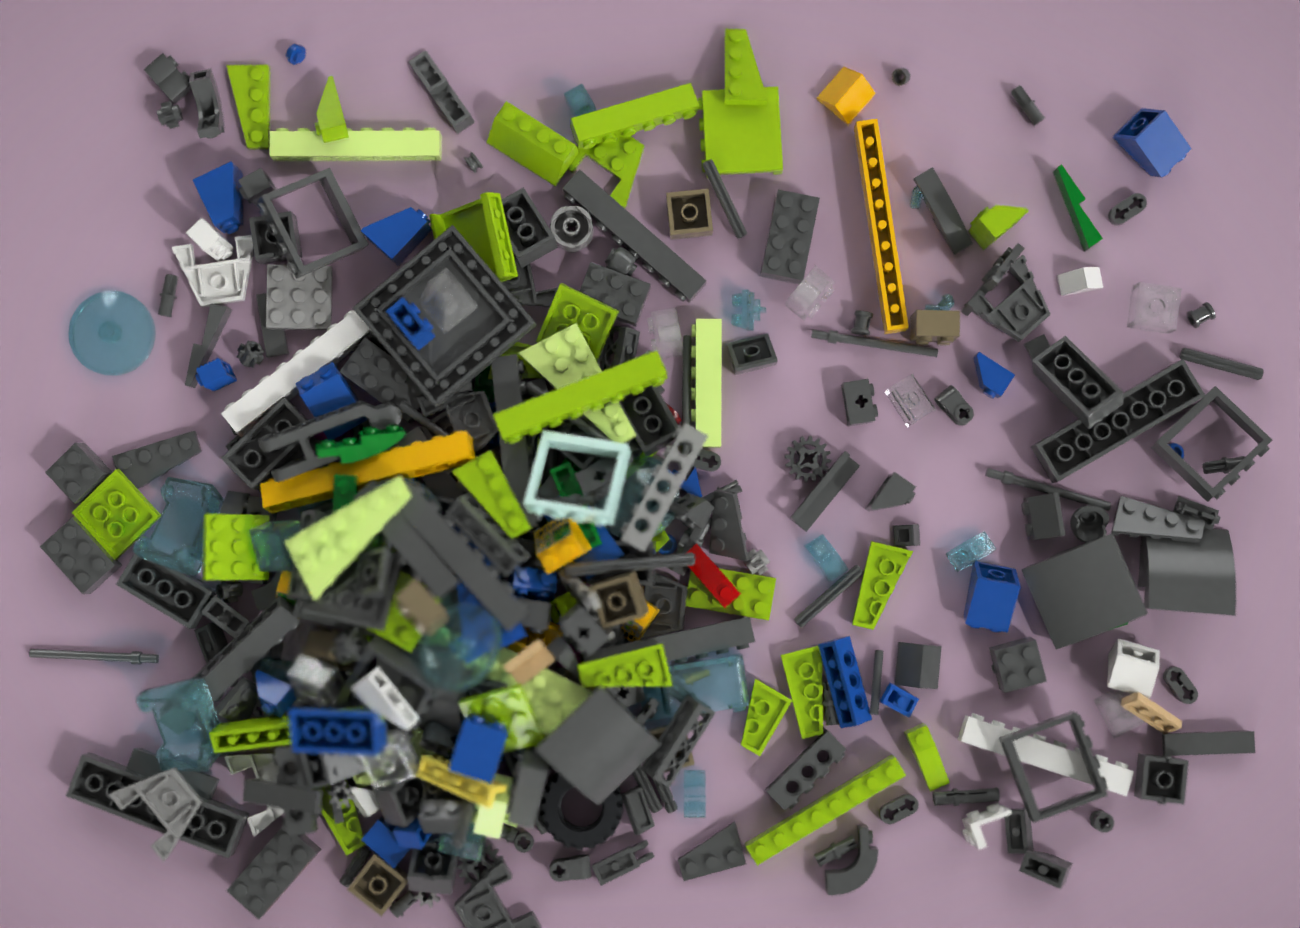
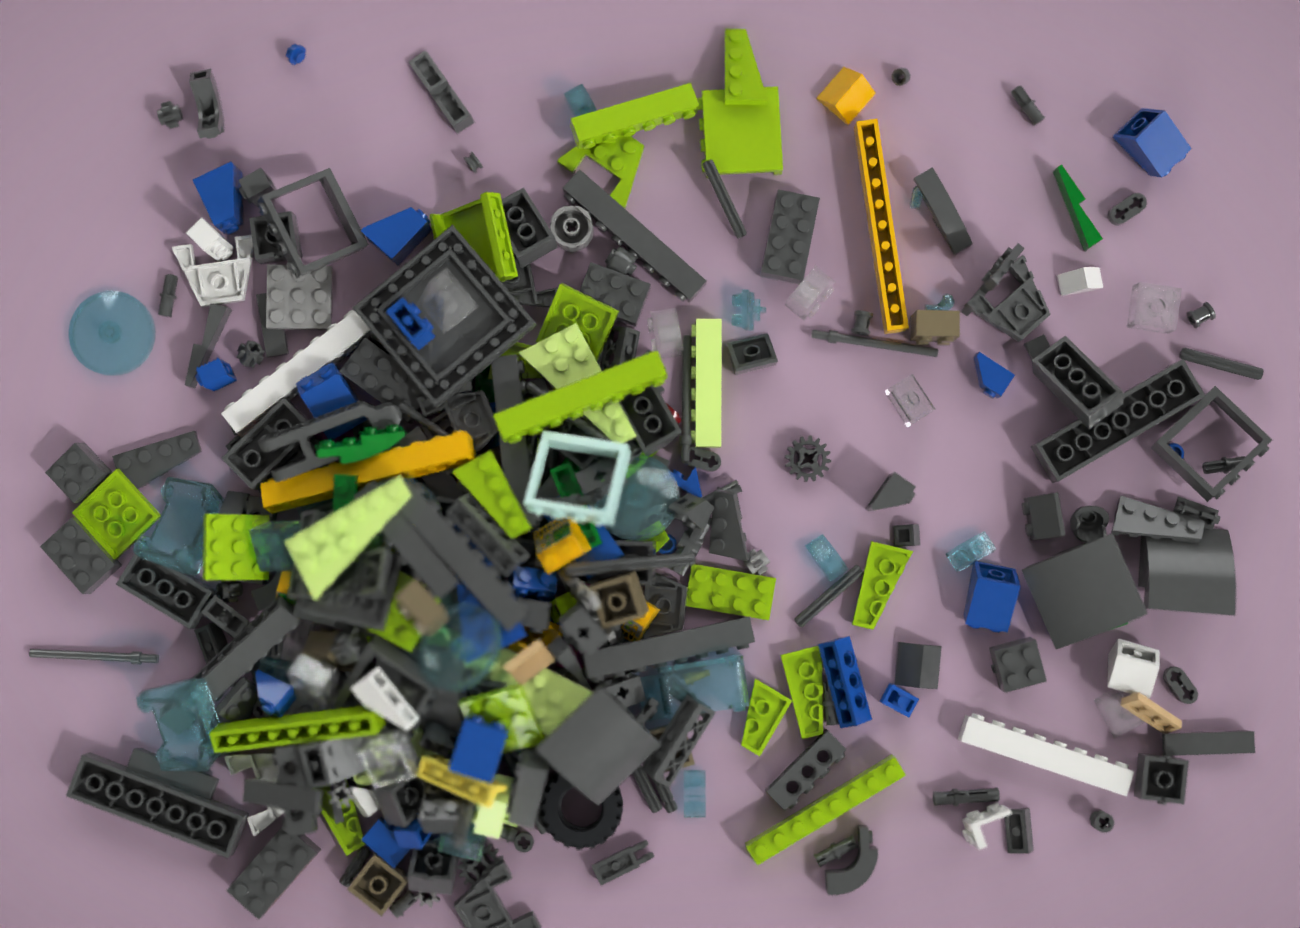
(168, 78): dark grey brick -> none
(169, 799): light grey wing -> none
(252, 99): lime wing -> none
(330, 115): lime slope -> none
(337, 731): blue slope -> none
(359, 146): yellowish green brick -> none
(531, 144): lime slope -> none
(575, 868): dark grey piece -> none
(629, 669): lime wing -> none
(637, 810): dark grey tile -> none
(689, 214): dark tan brick -> none
(696, 440): light grey brick -> none
(712, 577): red slope -> none
(714, 855): dark grey wing -> none
(824, 491): dark grey fence -> none
(851, 392): dark grey brick -> none
(876, 683): dark grey bar -> none
(901, 813): dark grey beam -> none
(927, 756): lime slope -> none
(952, 404): dark grey piece -> none
(994, 222): lime slope -> none
(1008, 477): dark grey bar -> none
(1046, 868): dark grey slope -> none
(1091, 762): dark grey window -> none

